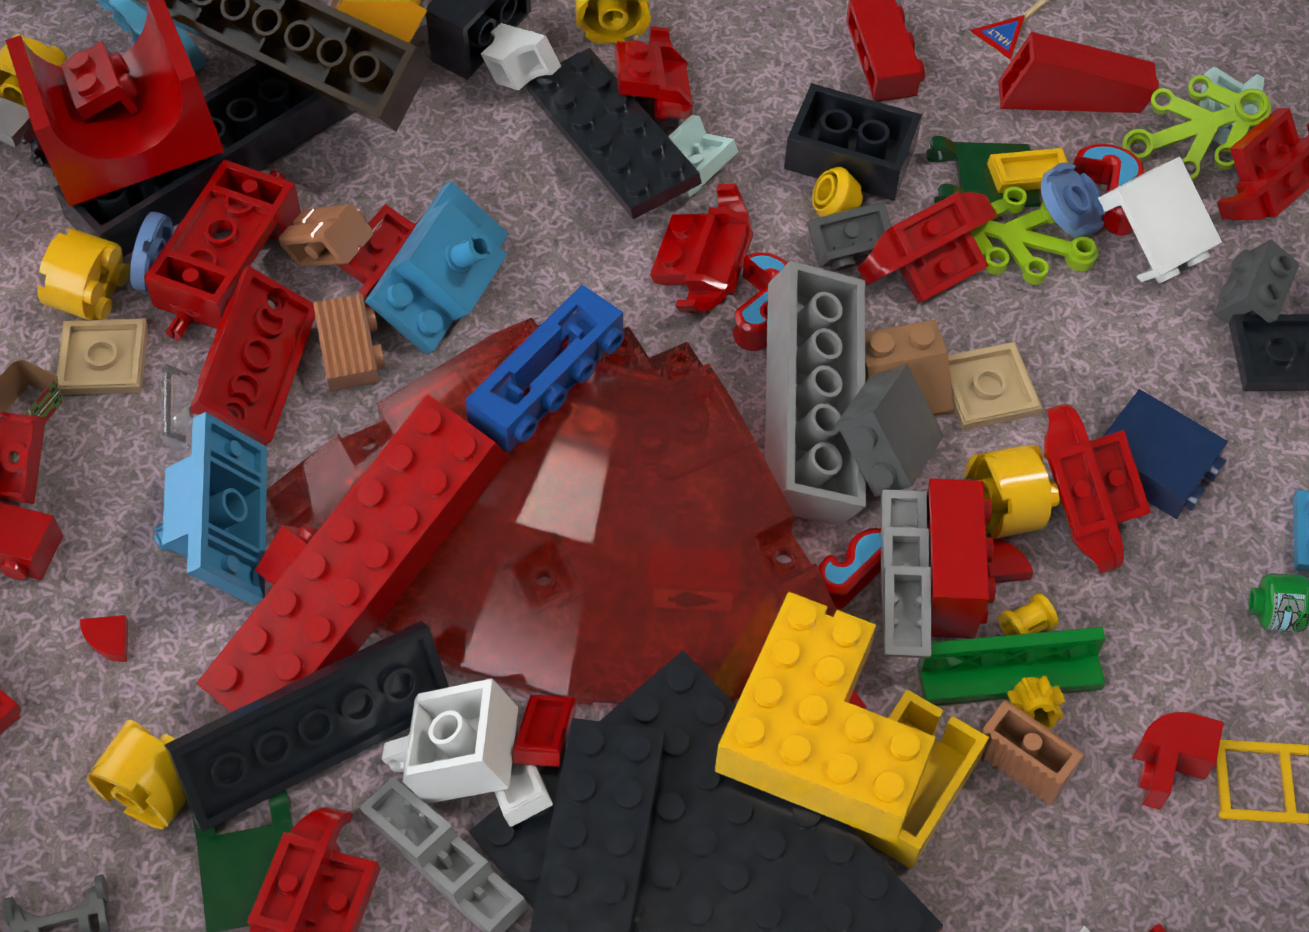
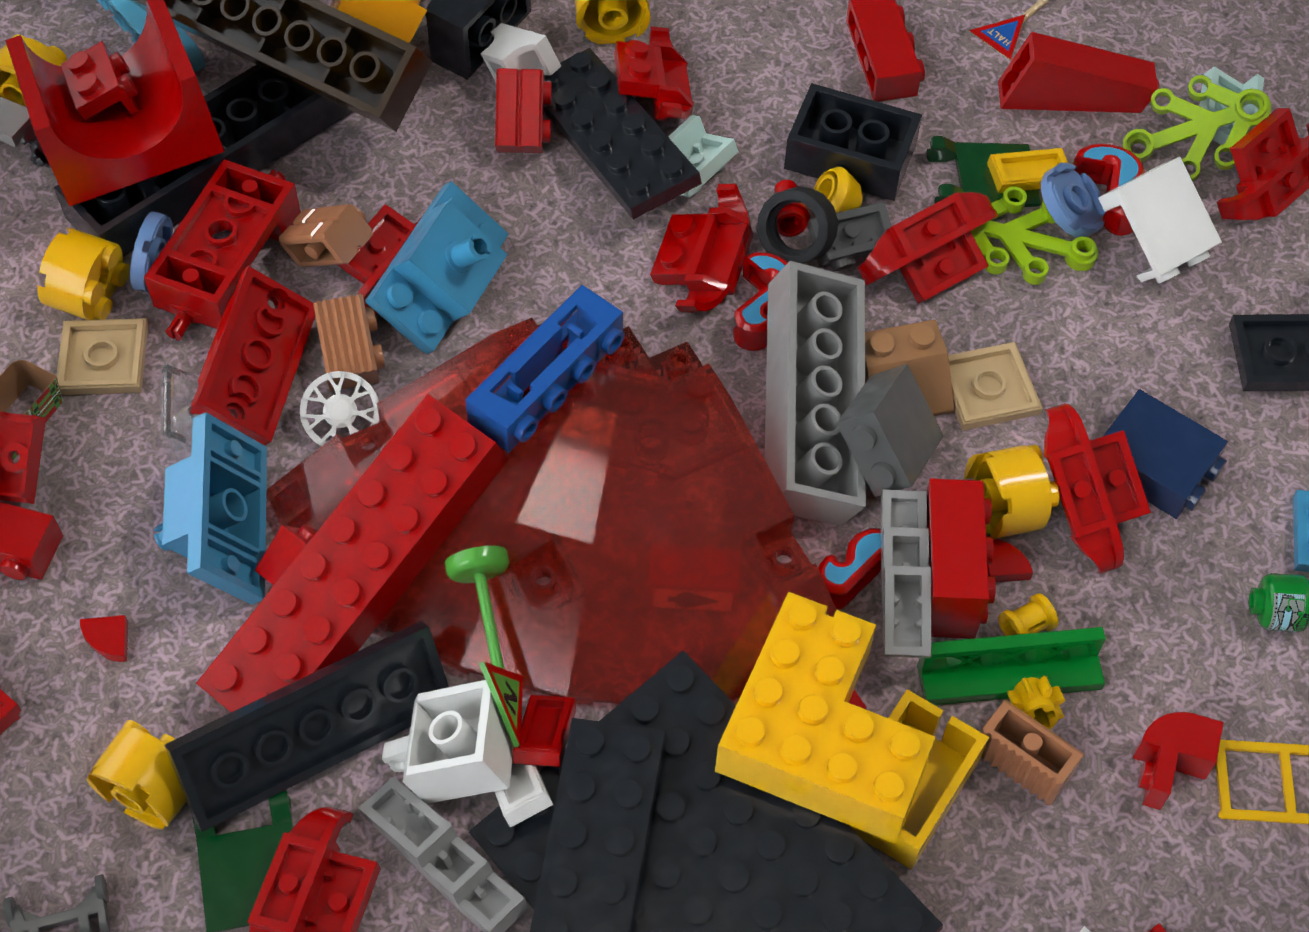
(338, 409): none -> white wheel
(478, 566): none -> bright green piece
(520, 110): none -> red brick
(794, 216): none -> red cone
(826, 219): none -> black tyre
(1257, 283): dark grey bracket -> none

